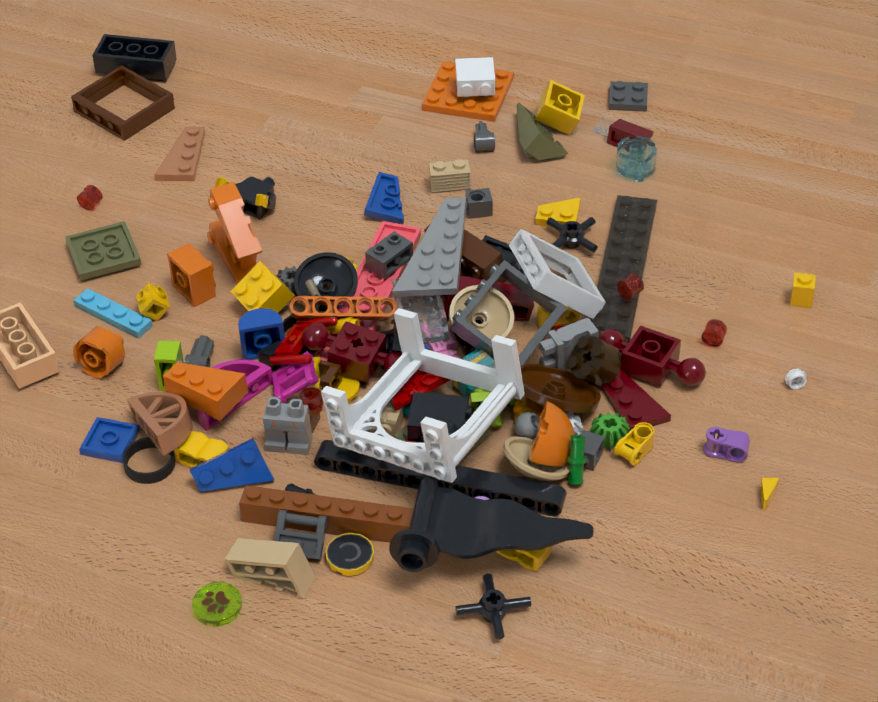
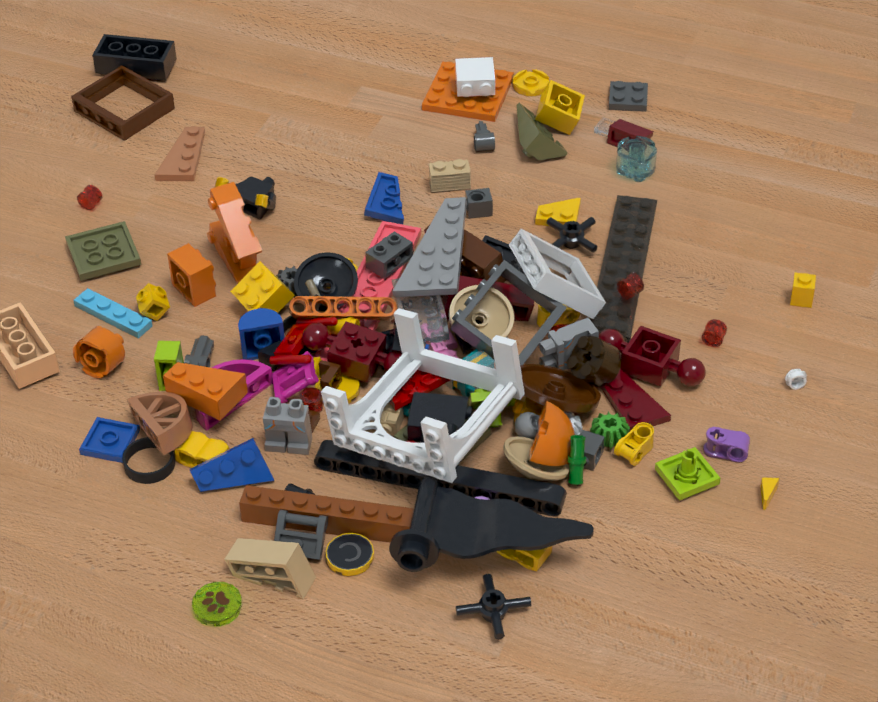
(530, 82): none -> yellow tile
(684, 468): none -> lime plate

